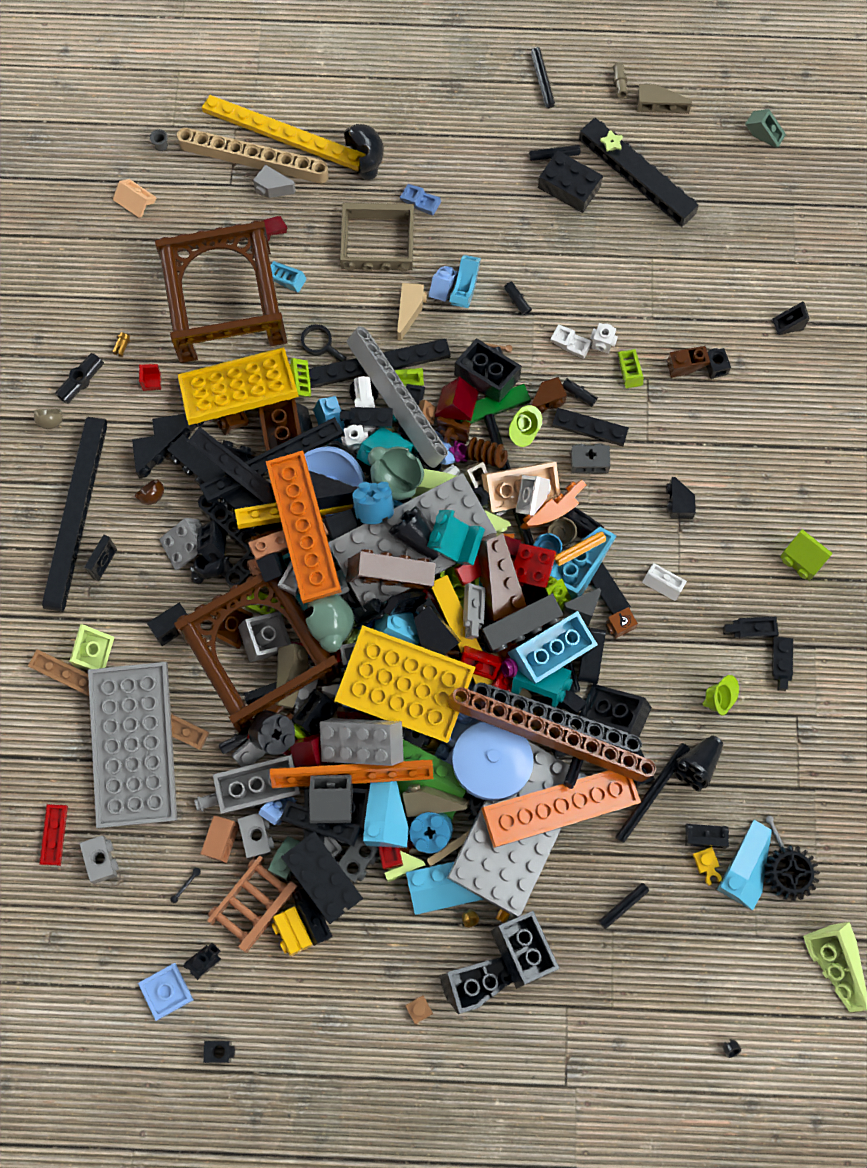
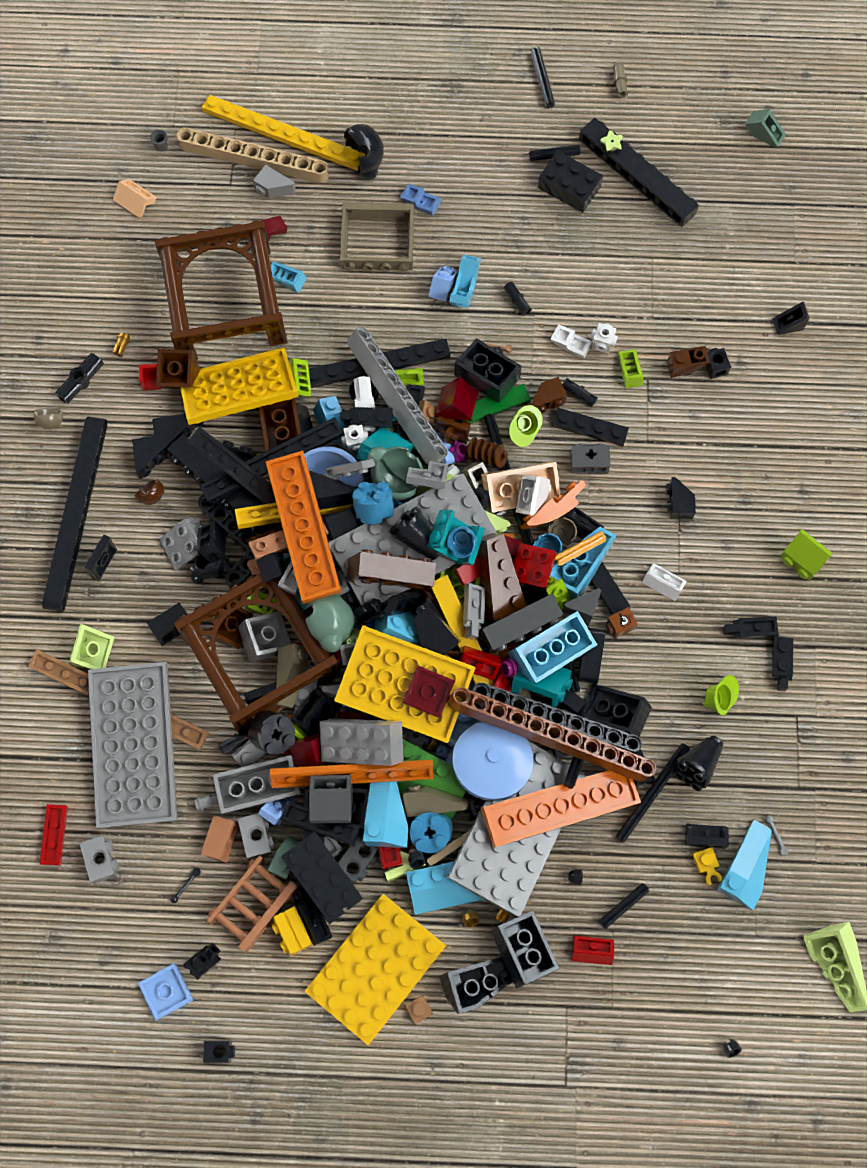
(176, 368): none -> reddish brown slope
(232, 421): reddish brown bracket -> none
(328, 348): black piece -> none
(347, 469): none -> light grey hinge
(375, 969): none -> yellow plate
(410, 306): tan slope -> none
(416, 859): none -> black hinge
(428, 691): none -> dark red tile
(433, 477): none -> light grey plate
(461, 541): none -> dark azure hair
(576, 876): none -> black hinge
(593, 950): none -> red slope
(661, 100): dark tan slope -> none
(791, 882): black gear -> none

